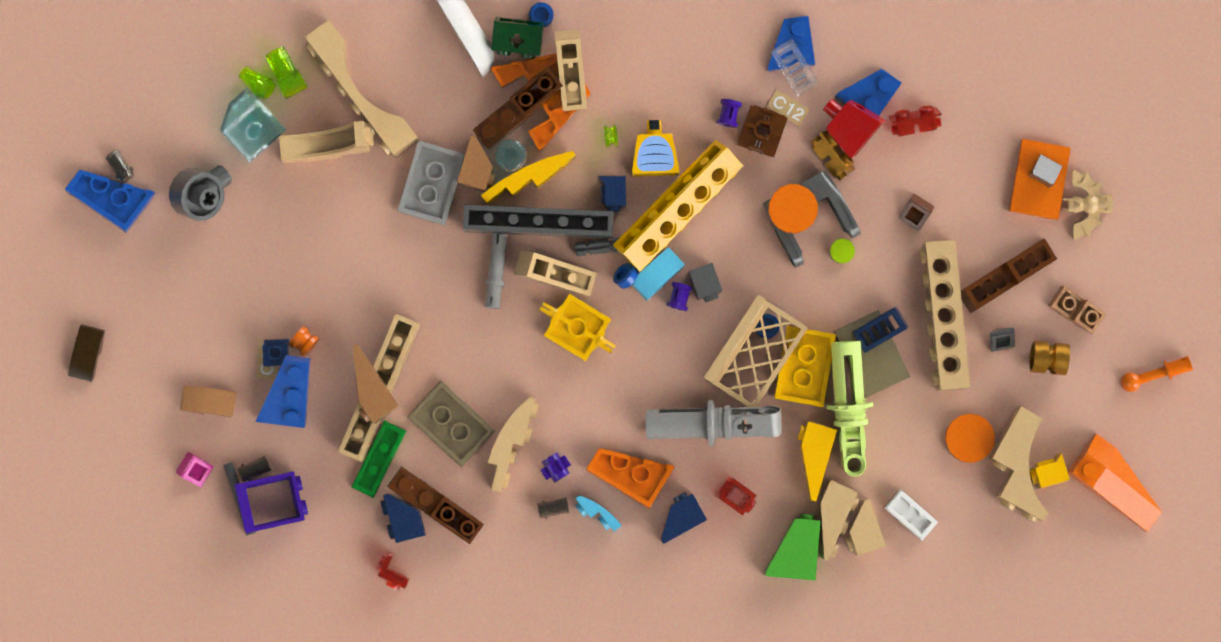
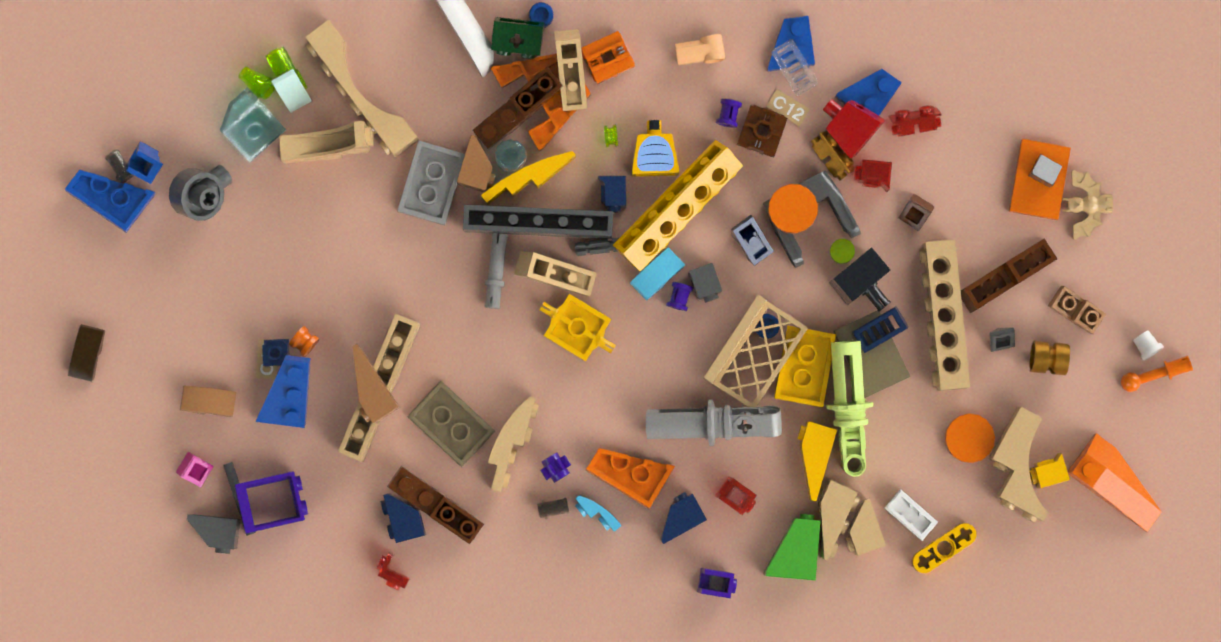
(144, 163): none -> blue window
(216, 531): none -> dark grey slope
(254, 469): clear smoke pin -> none
(291, 91): none -> light aqua slope
(378, 459): green tile -> none
(612, 43): none -> orange piece
(625, 275): blue tile -> none
(706, 50): none -> light nougat piece
(716, 583): none -> dark purple window
(751, 240): none -> slope
(862, 279): none -> black brick
(874, 174): none -> clear red window
(942, 558): none -> yellow beam
(1147, 345): none -> white piece

